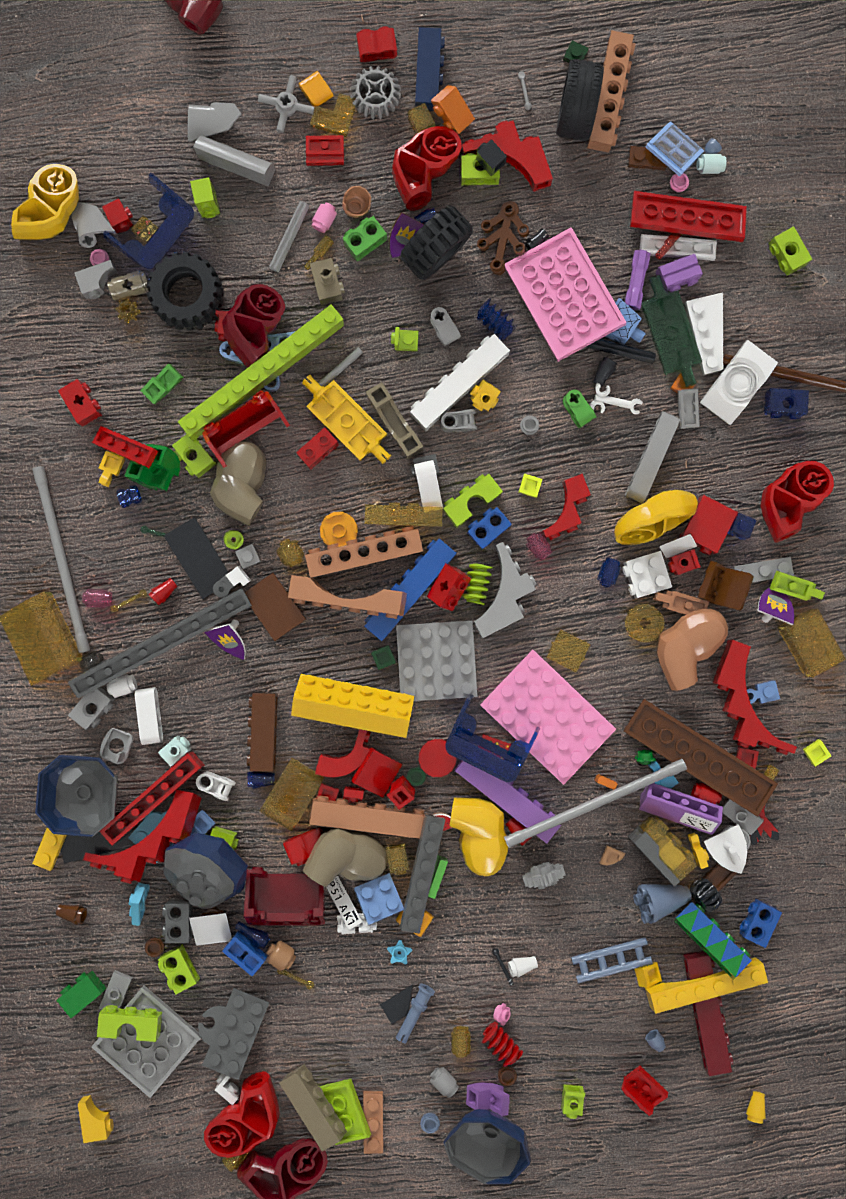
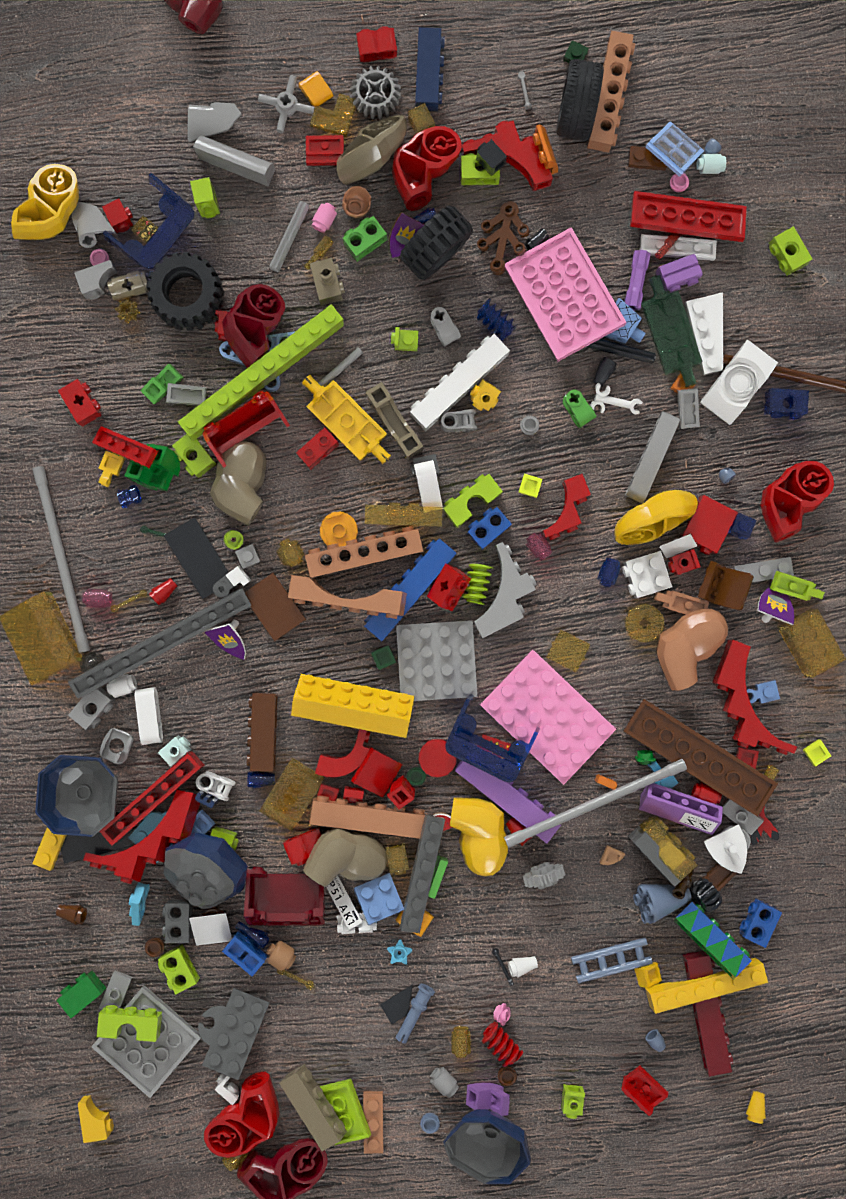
(185, 394): none -> light grey plate
(201, 794): none -> dark blue tile
(371, 149): none -> dark tan piece
(452, 109): orange brick -> none
(546, 152): none -> orange slope
(680, 889): none -> dark brown pin
(700, 853): yellow plate -> none
(726, 475): none -> sand blue hinge

